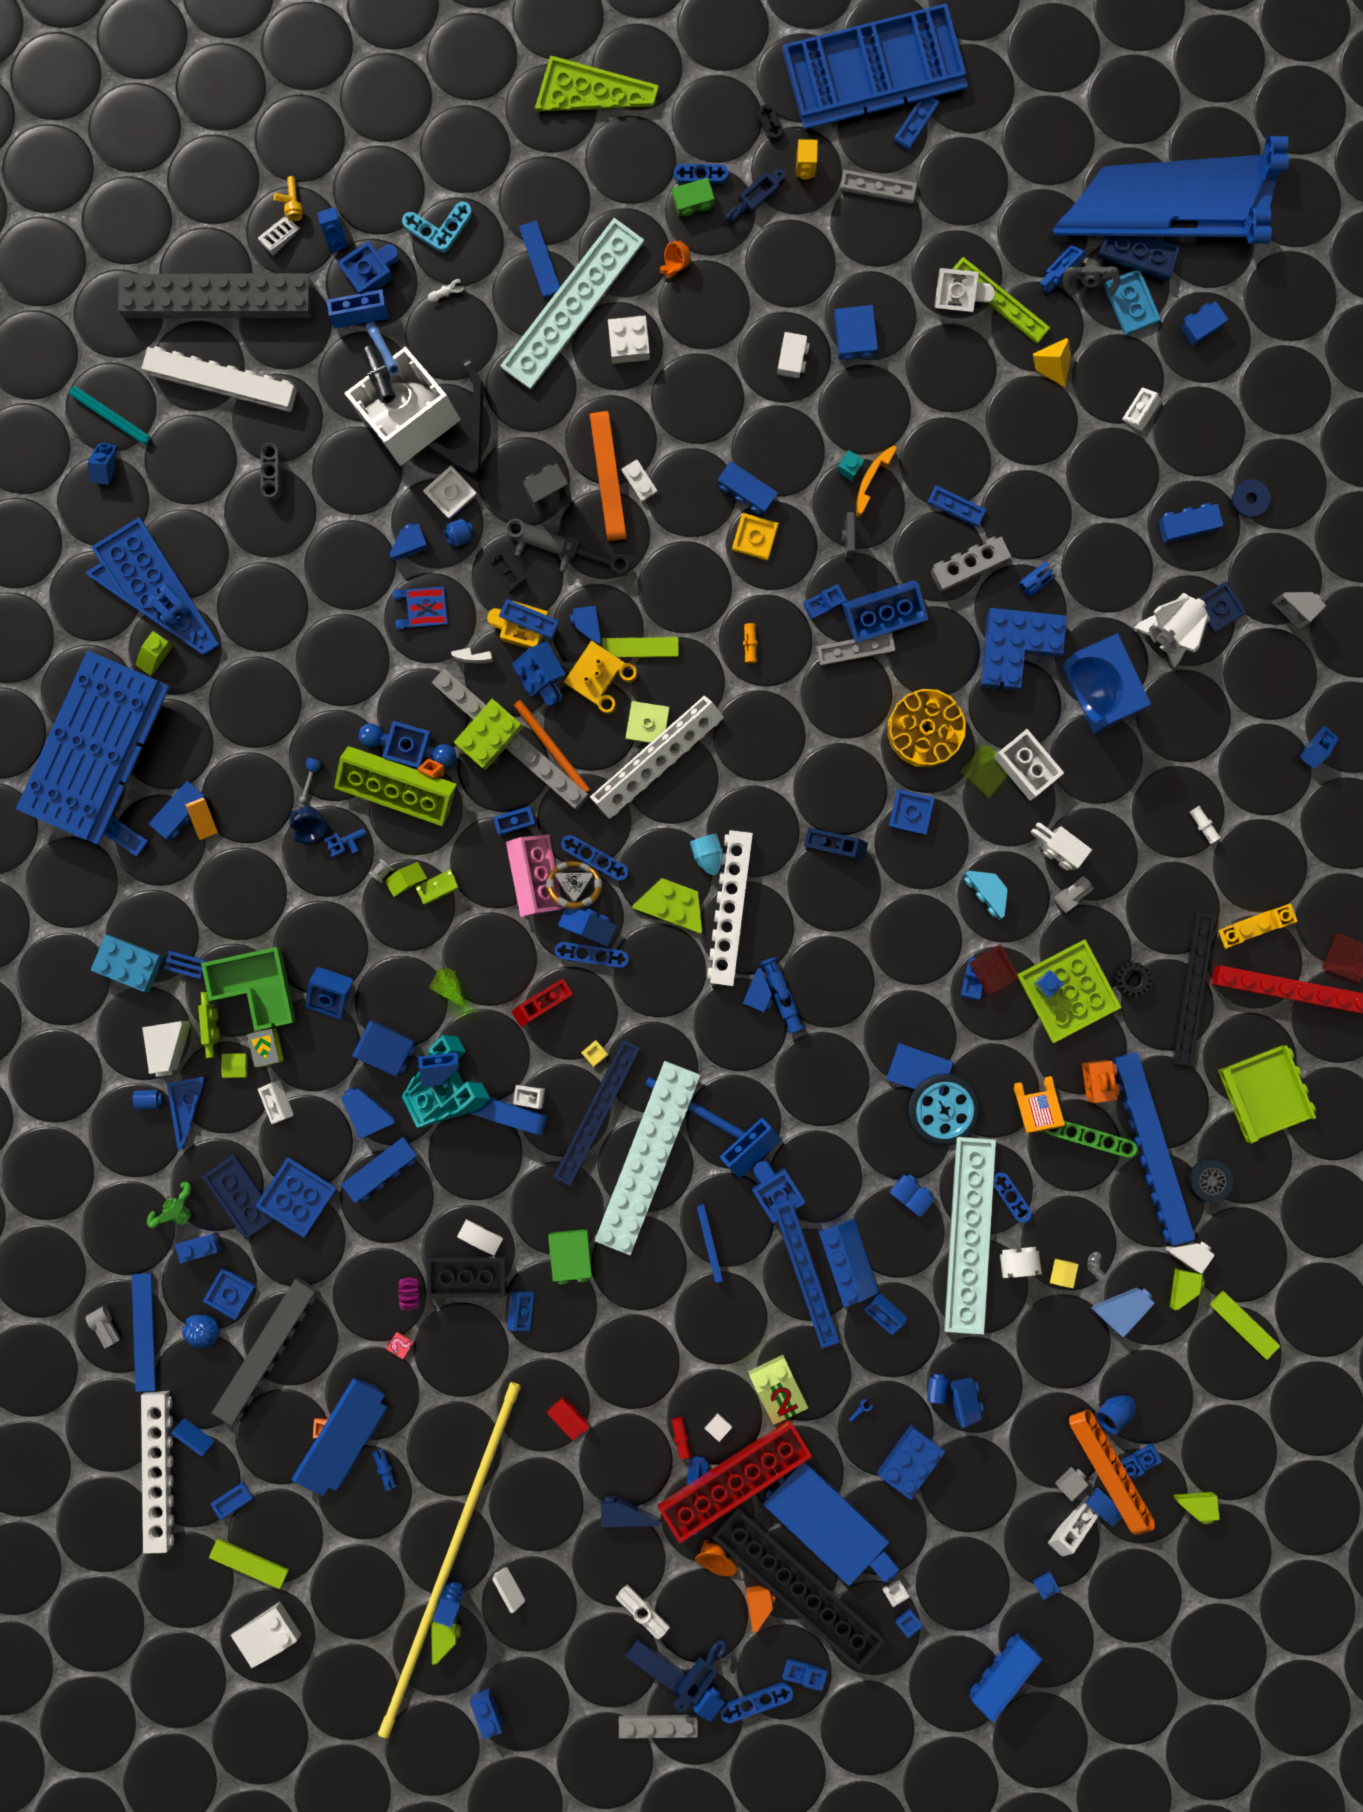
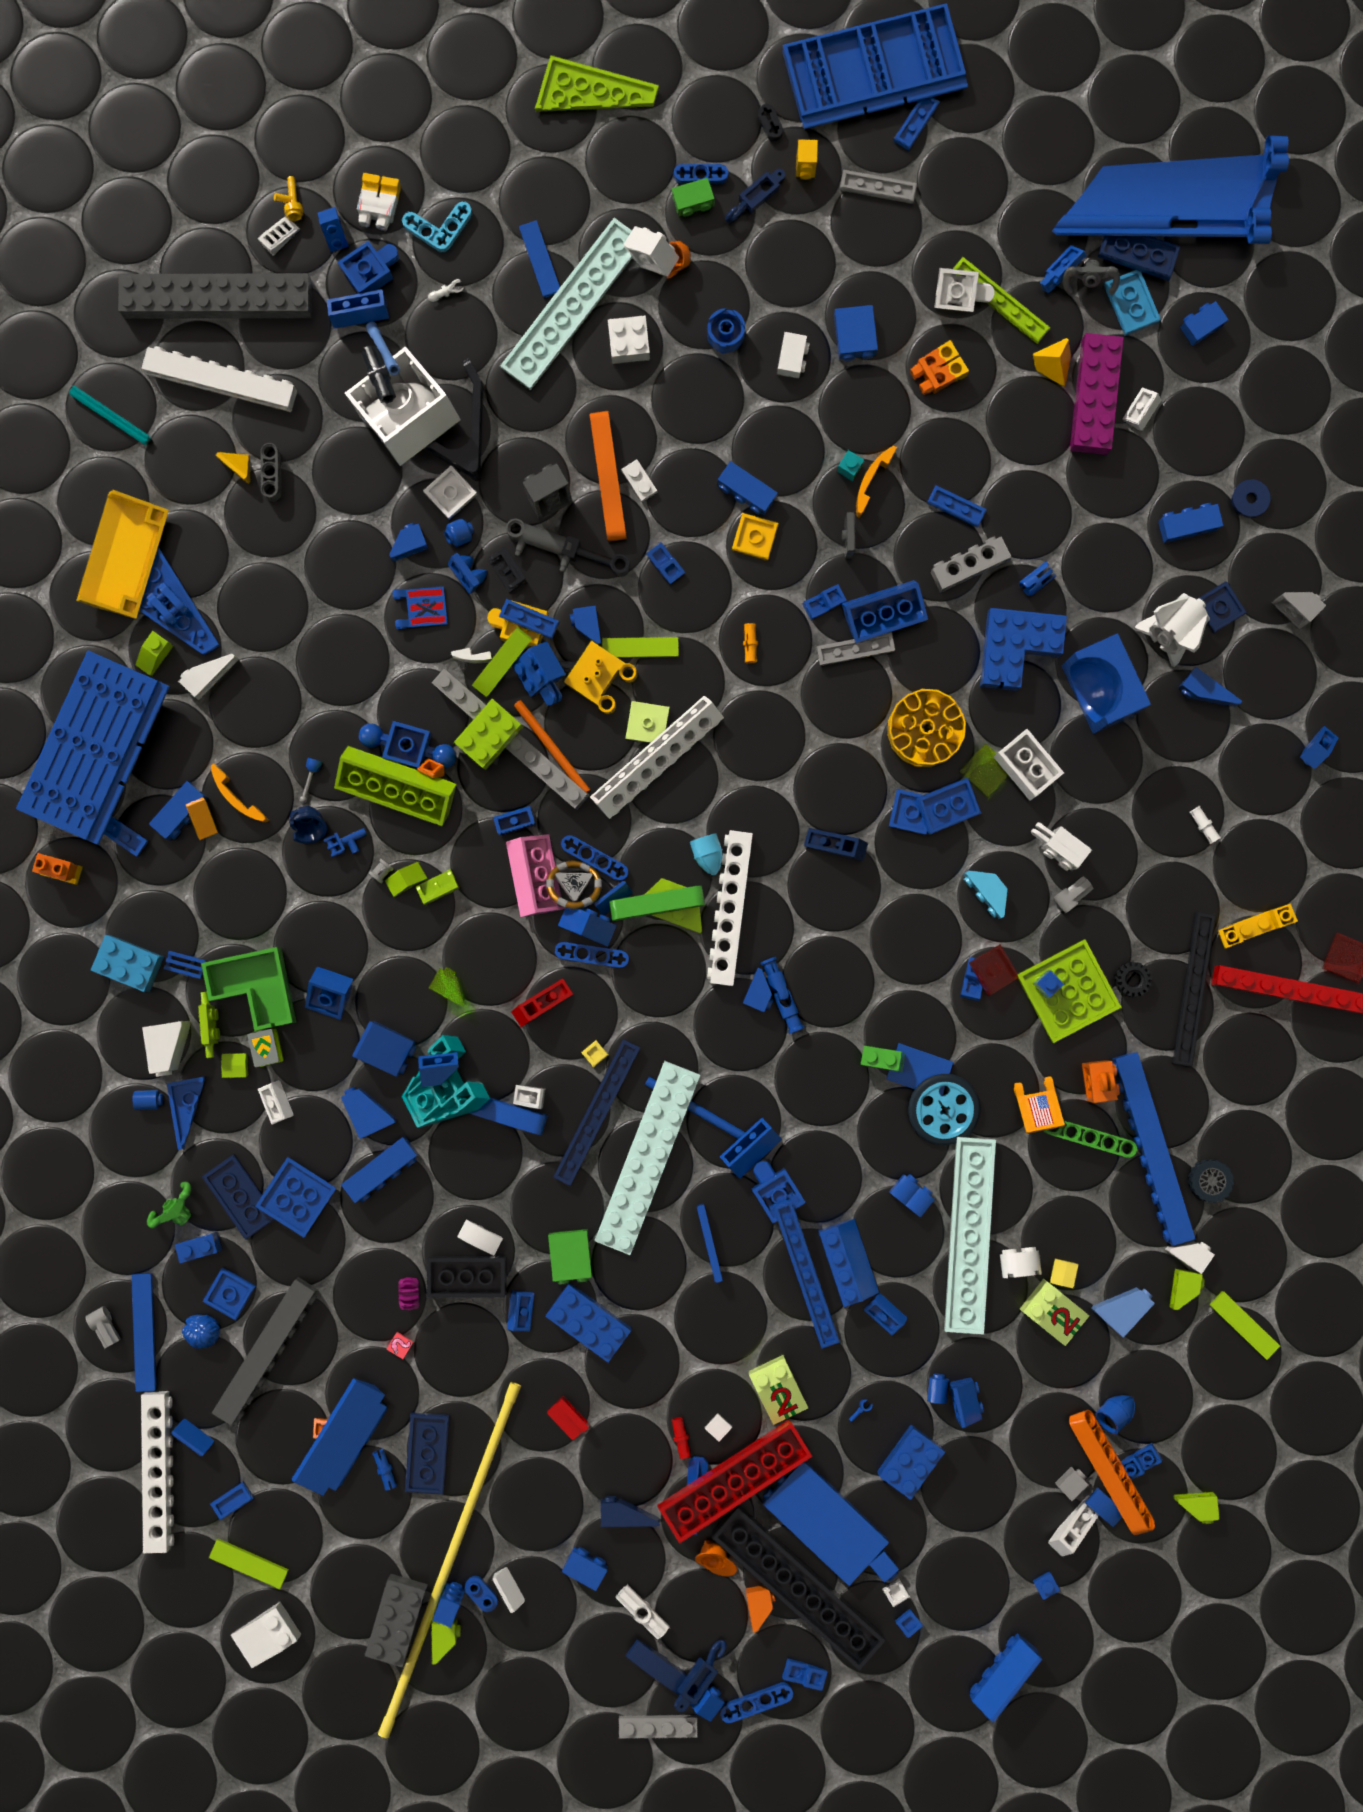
(57, 868): none -> orange hips
(102, 463): blue slope -> none
(122, 554): none -> yellow slope
(204, 676): none -> white slope
(220, 780): none -> light orange slope
(237, 463): none -> yellow slope
(378, 200): none -> white hips
(396, 1620): none -> dark grey brick
(427, 1453): none -> dark blue tile
(469, 579): none -> blue tile
(482, 1593): none -> blue plate
(486, 1713): blue brick -> none
(502, 661): none -> lime tile
(585, 1568): none -> blue brick
(588, 1322): none -> blue brick
(621, 891): none -> blue slope
(651, 250): none -> white brick
(657, 903): none -> bright green beam
(665, 563): none -> blue slope
(728, 320): none -> blue brick
(883, 1059): none -> bright green brick
(939, 368): none -> orange hips
(948, 806): none -> blue tile
(1023, 1206): blue beam -> none
(1054, 1312): none -> yellowish green slope
(1094, 1264): clear arm -> none
(1096, 393): none -> magenta brick
(1203, 688): none -> blue slope
(1267, 1093): lime panel -> none

